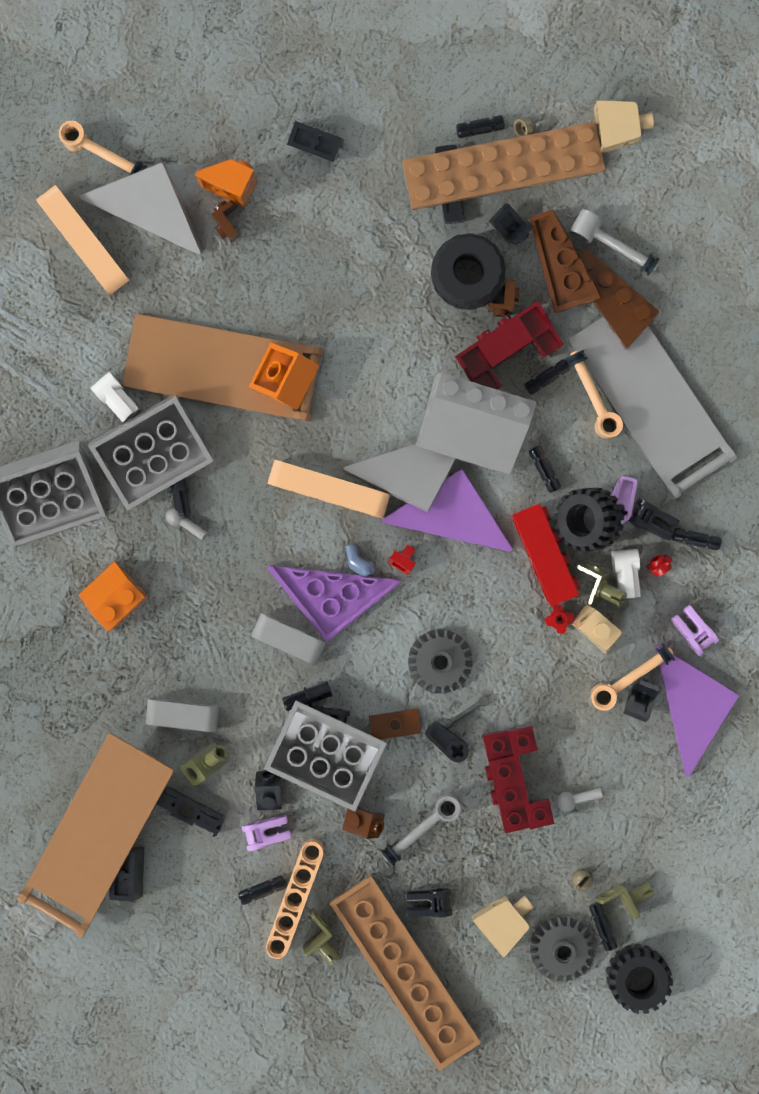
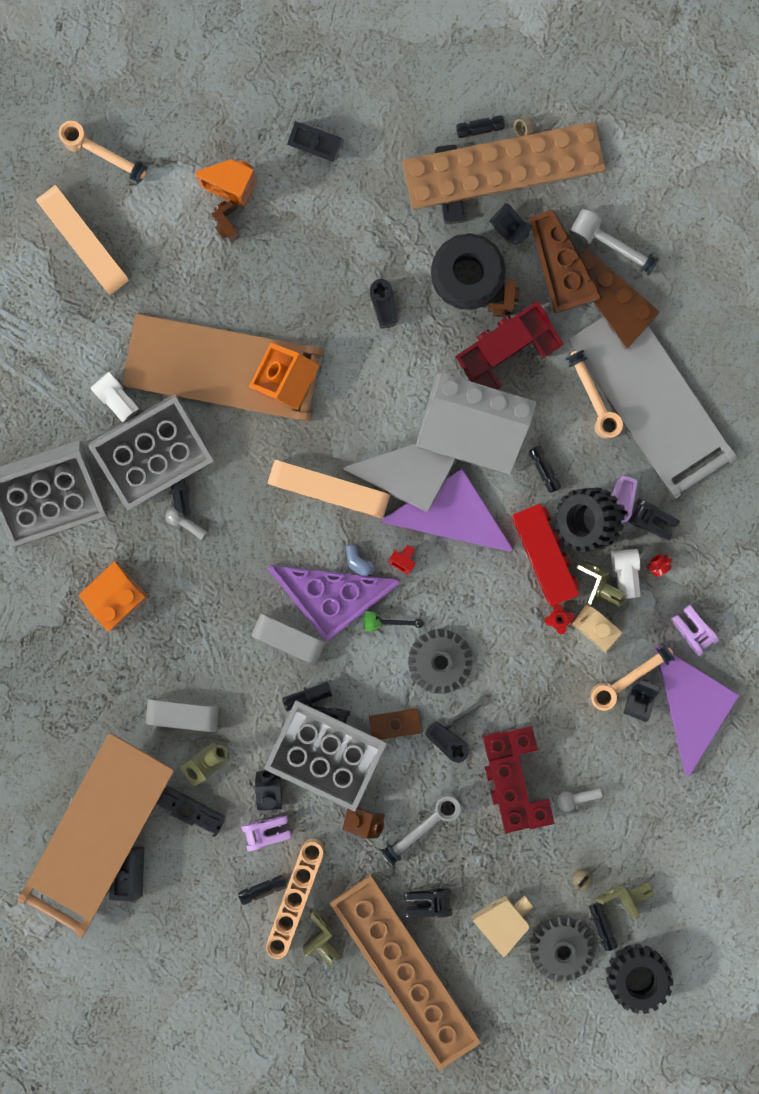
(150, 202): light grey tile -> none
(373, 621): none -> hinge
(383, 306): none -> black piece
(547, 376): black axle -> none
(619, 124): tan torso -> none
(696, 539): black axle -> none

